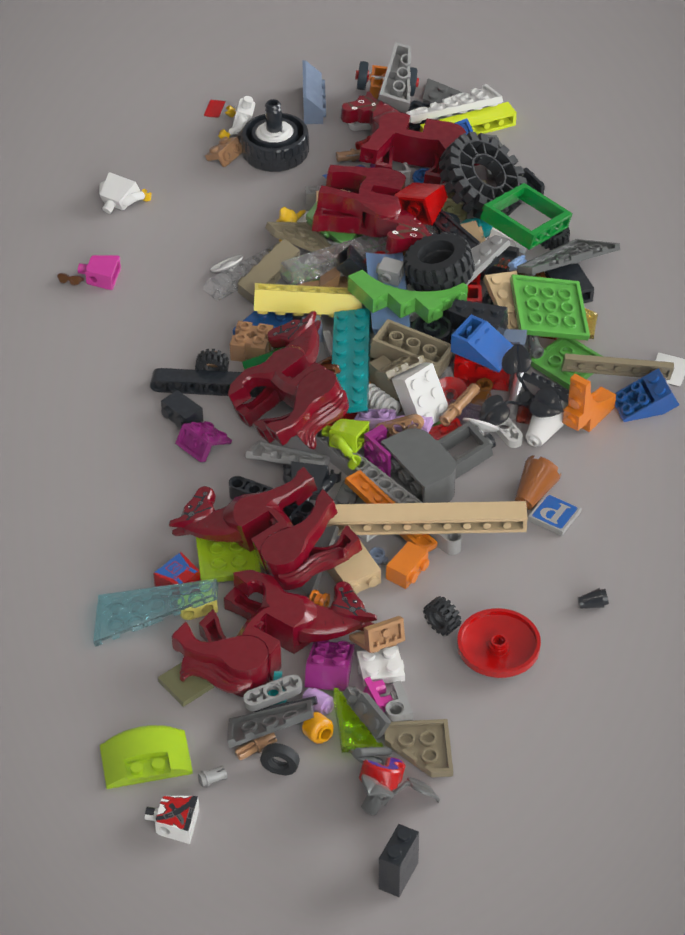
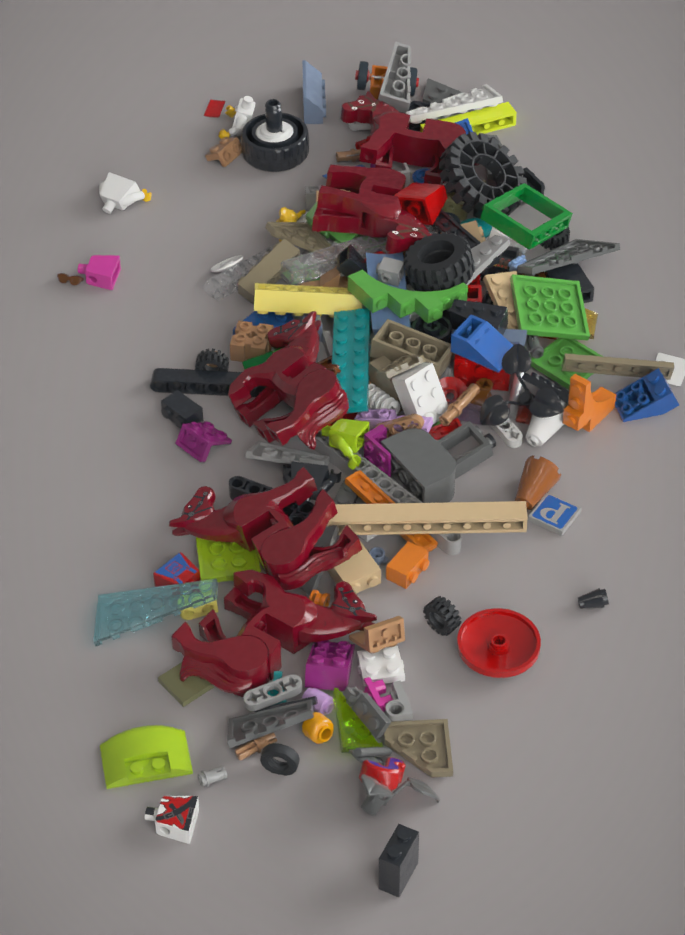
(484, 426): white dish -> none

